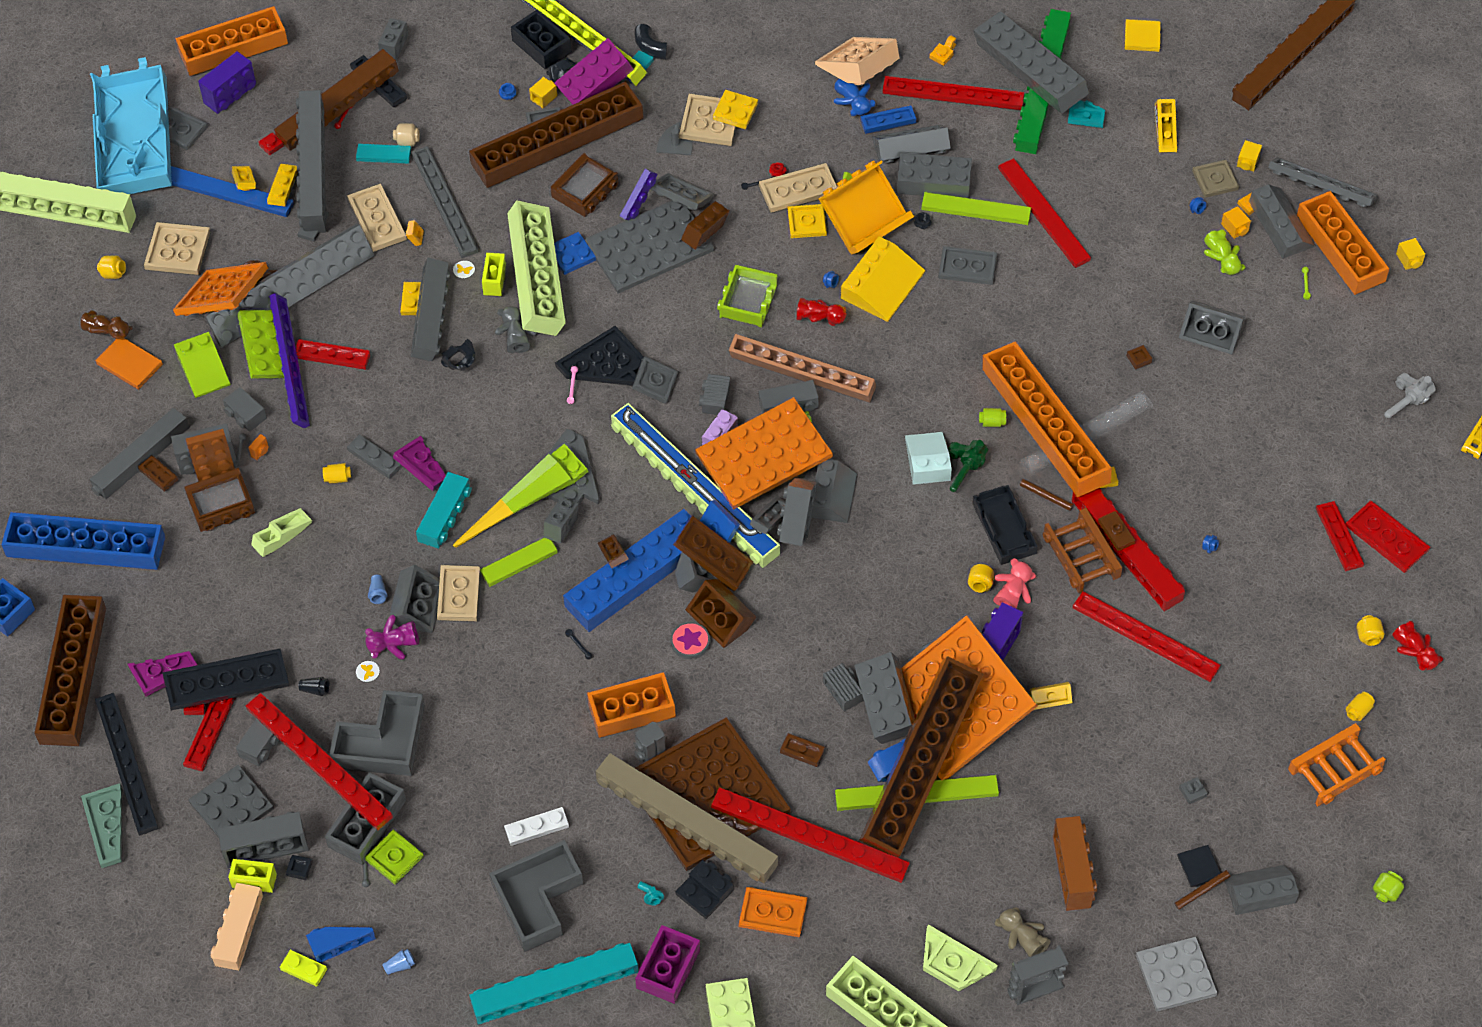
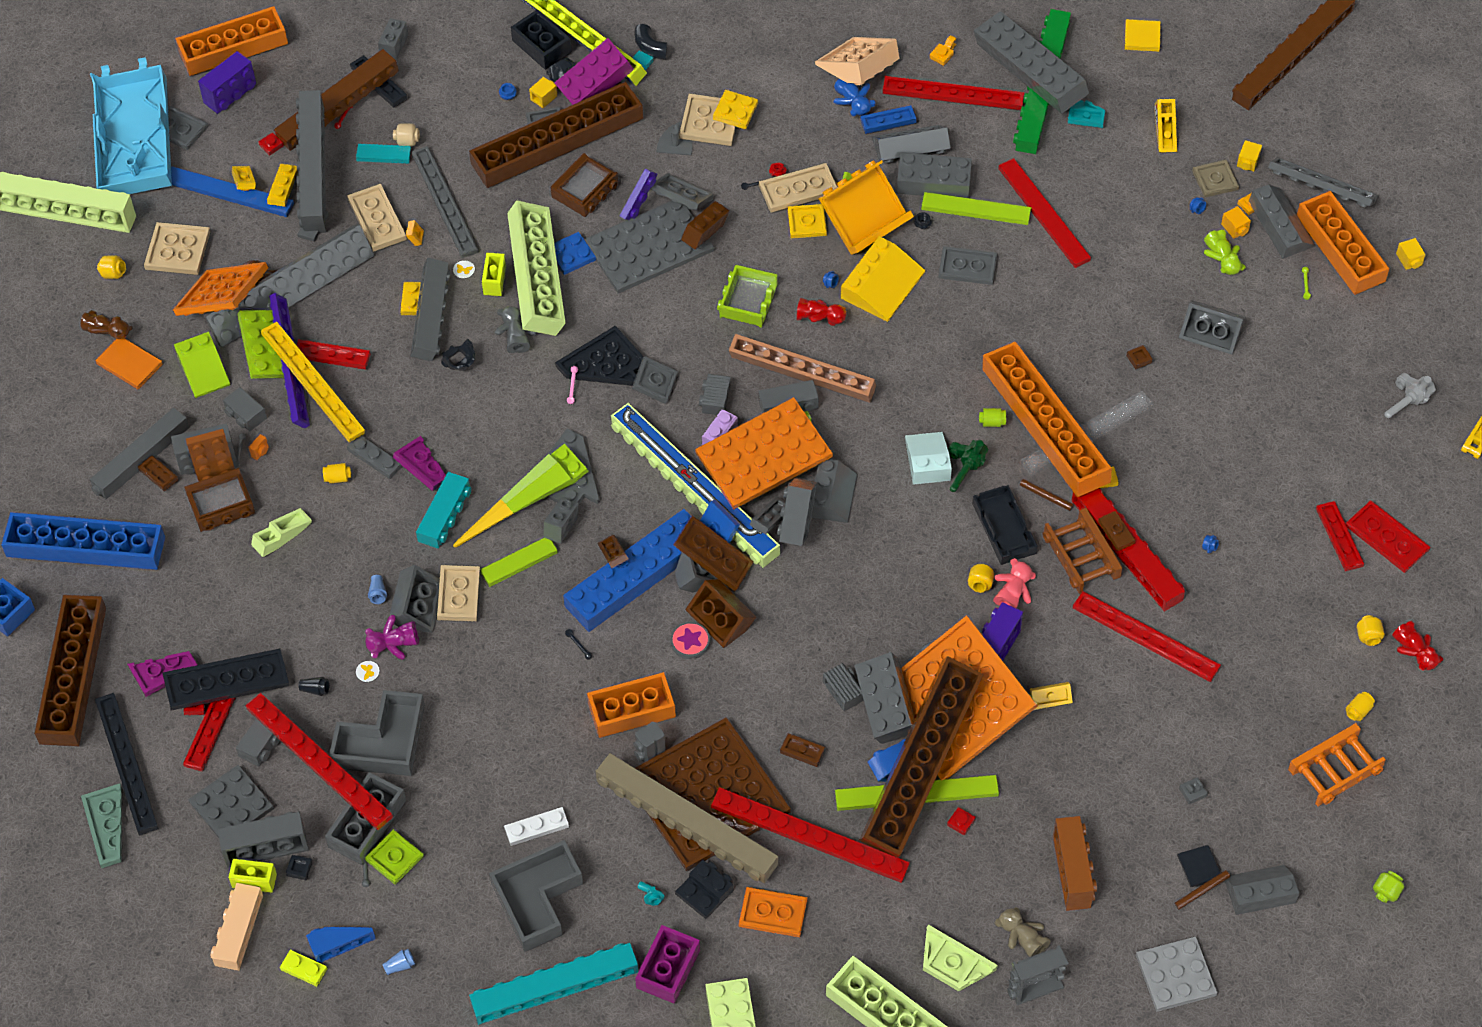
(313, 382): none -> yellow plate
(961, 821): none -> red plate

